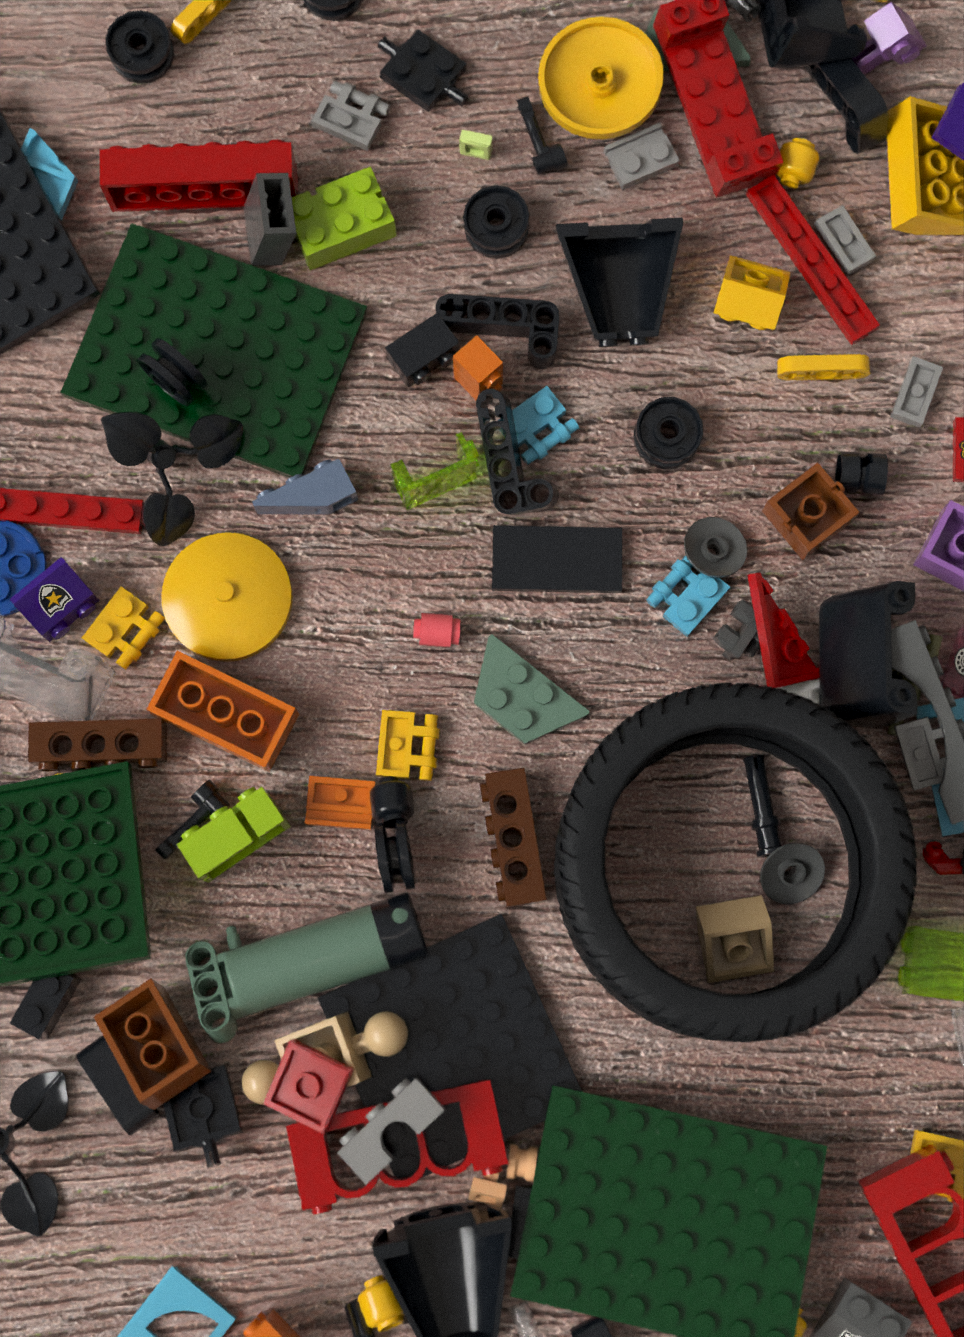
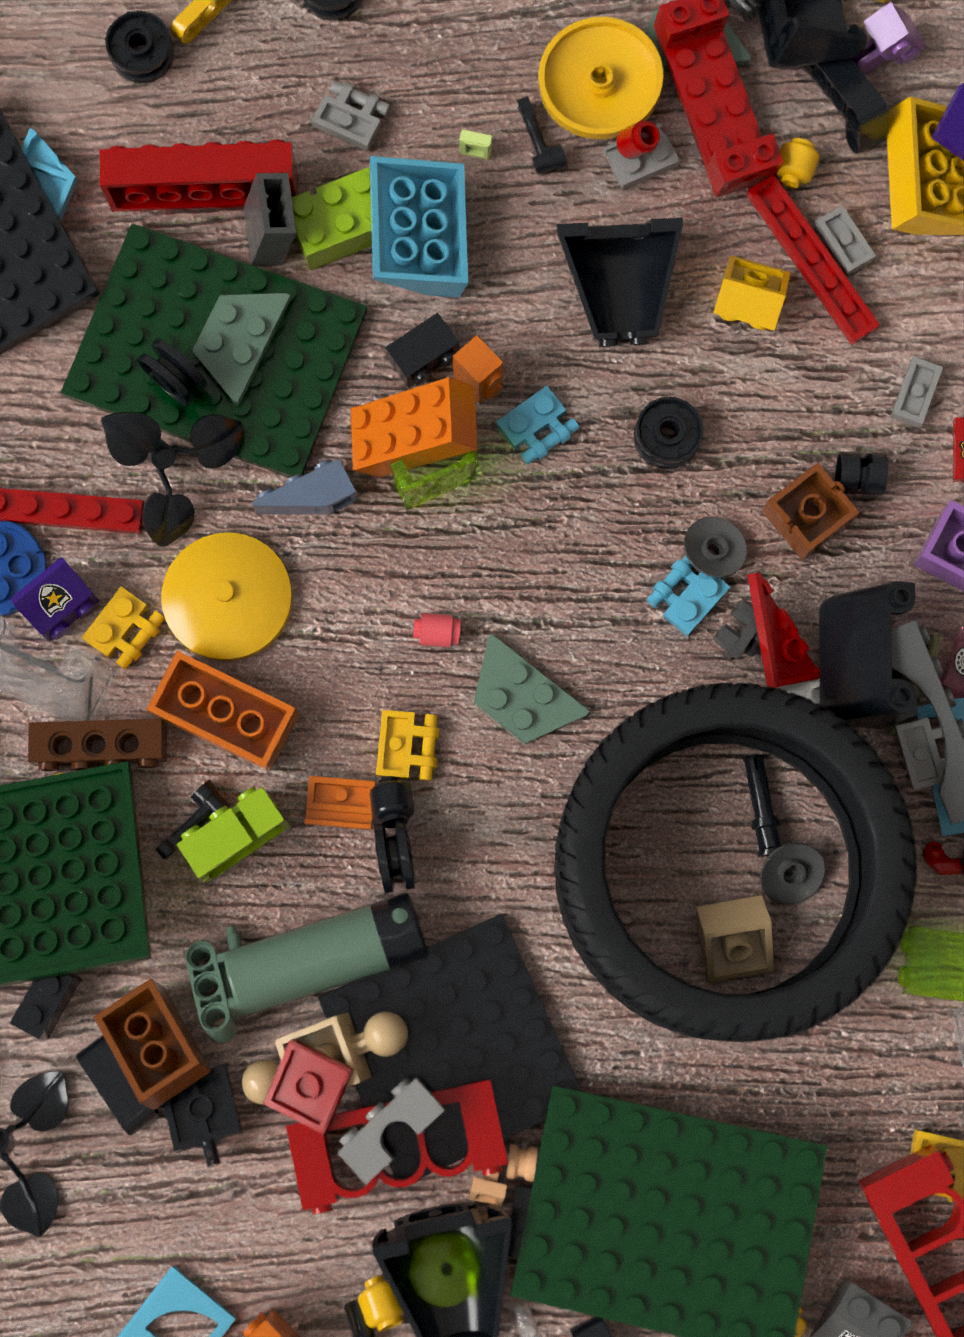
(238, 338): none -> sand green wing
(414, 426): none -> orange brick
(419, 225): none -> medium azure slope
(423, 70): black plate -> none
(427, 1274): none -> clear neon green dish
(490, 204): black wheel -> none
(497, 324): black beam -> none
(508, 451): black beam -> none
(513, 785): reddish brown brick -> none
(557, 559): black tile -> none
(638, 139): none -> red brick
(823, 367): yellow beam -> none

